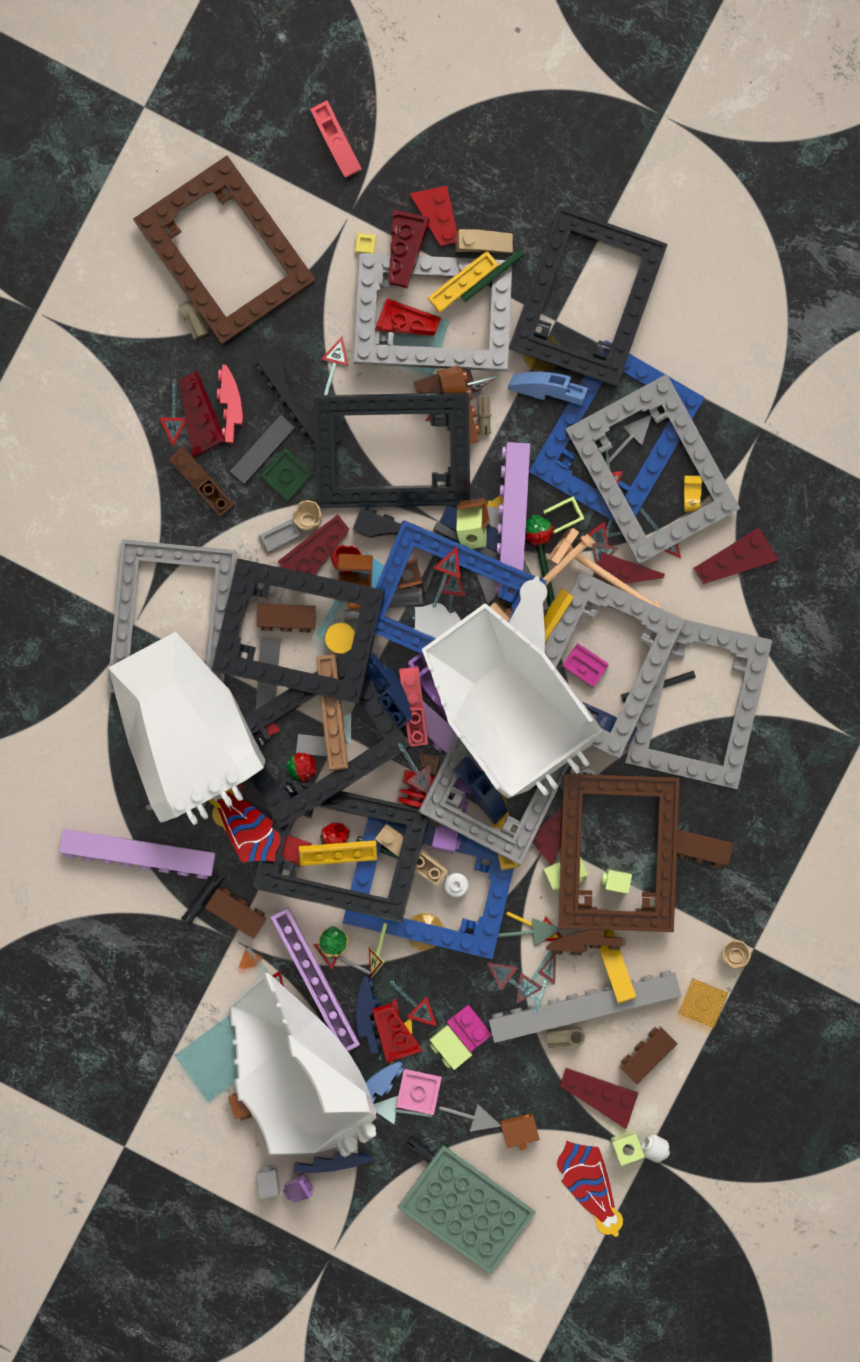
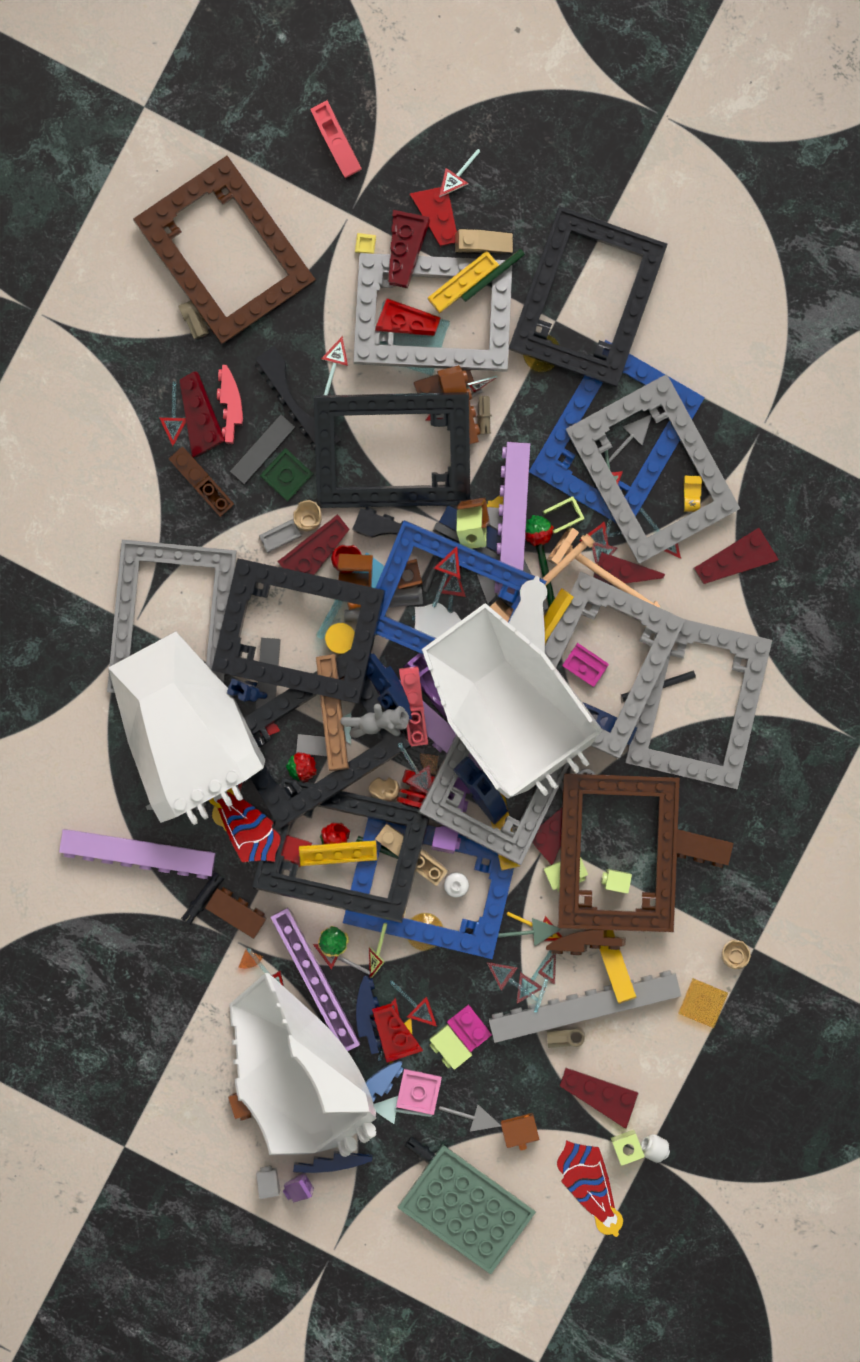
(211, 1059): clear light blue piece -> none
(246, 690): none -> dark blue animal
(286, 617): reddish brown brick -> none
(373, 722): none -> light grey animal
(384, 789): none -> tan hair
(453, 181): none -> piece
(547, 383): medium blue slope -> none
(647, 1054): reddish brown brick -> none

